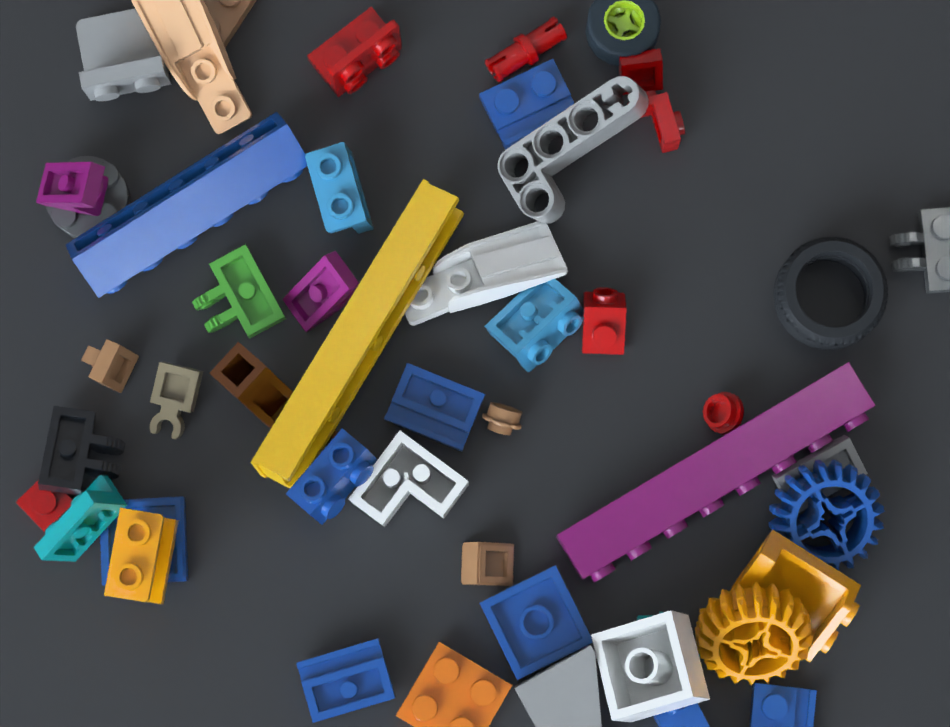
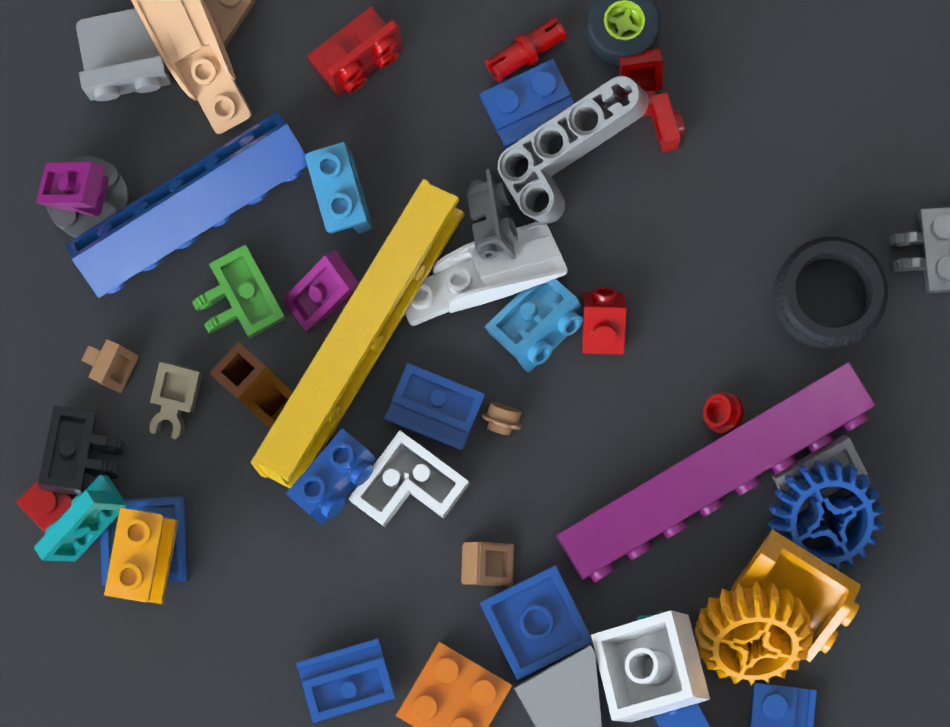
(498, 230): none -> dark grey hinge

